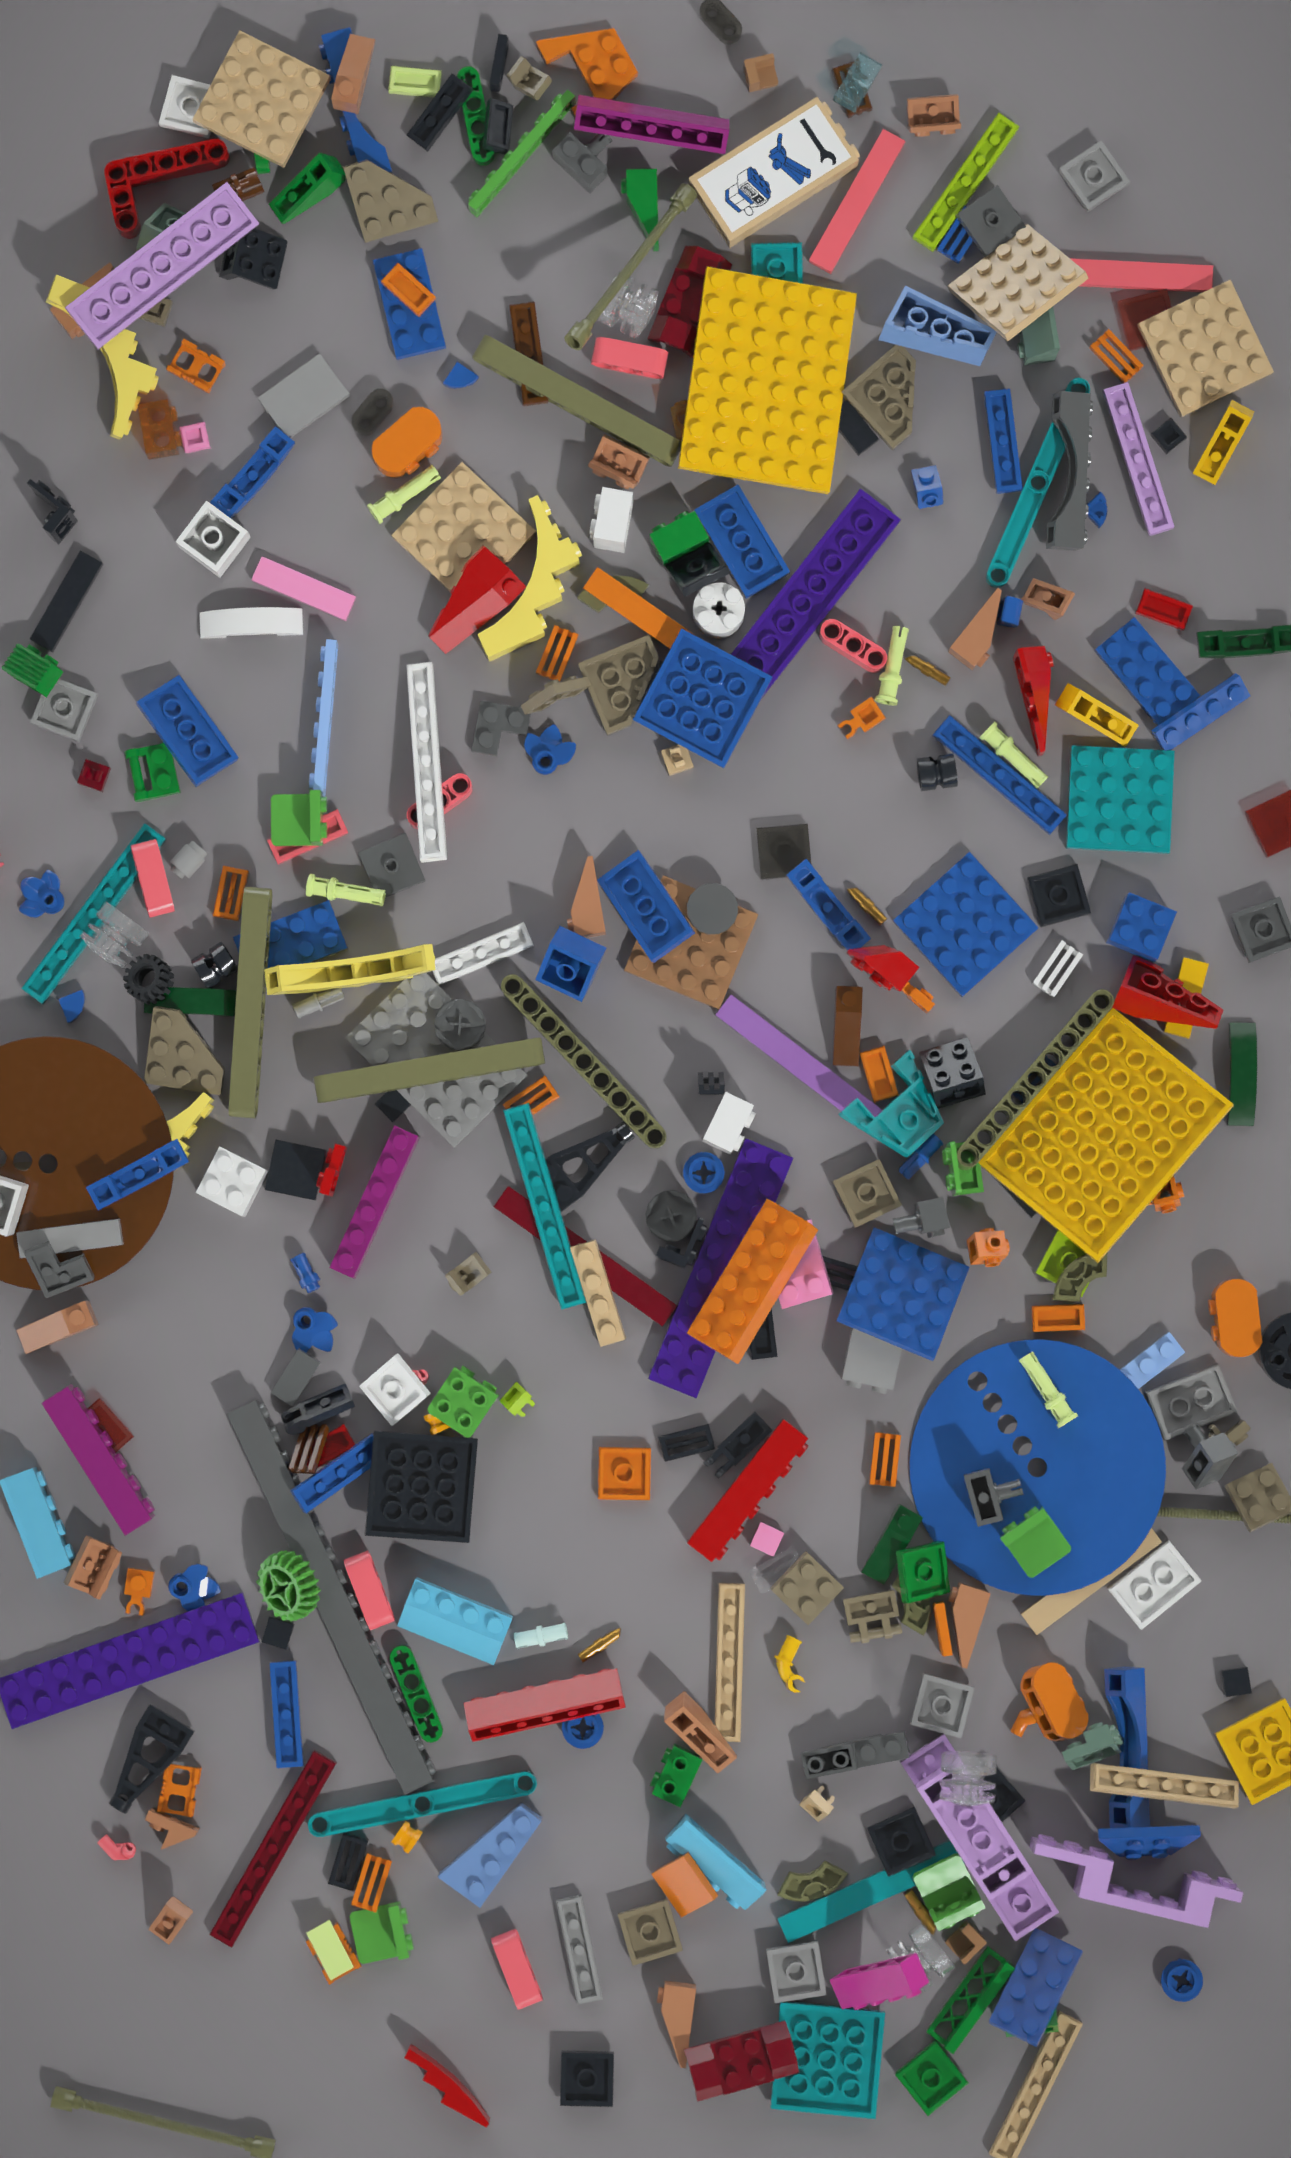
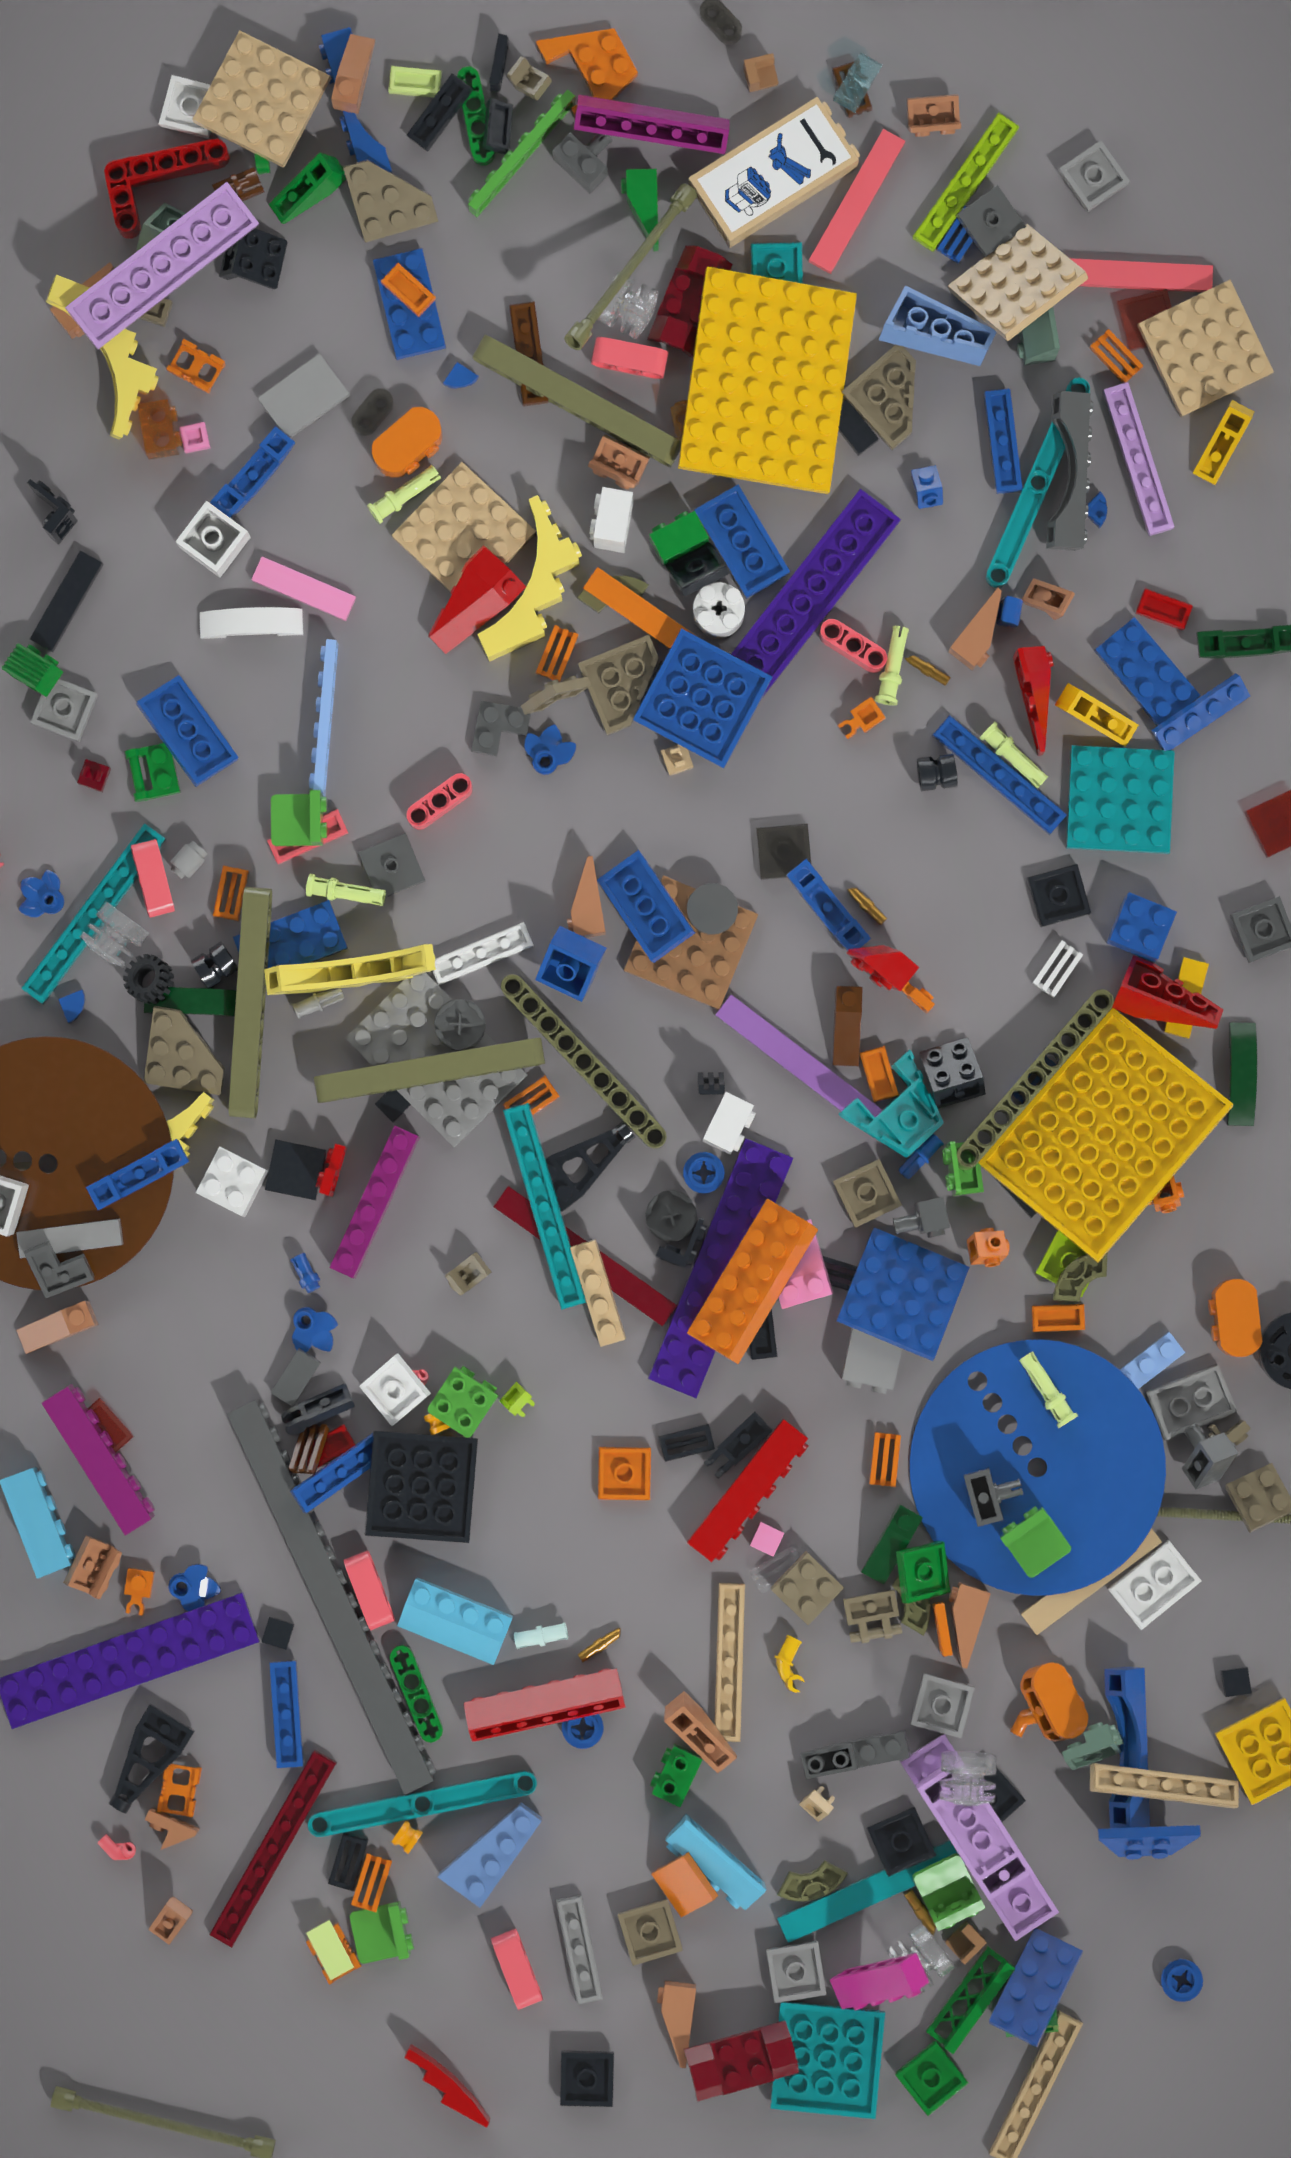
(288, 1585): bright green gear -> none
(426, 762): white tile -> none
(965, 924): blue plate -> none
(1094, 1875): lavender bracket -> none
(1168, 436): black tile -> none

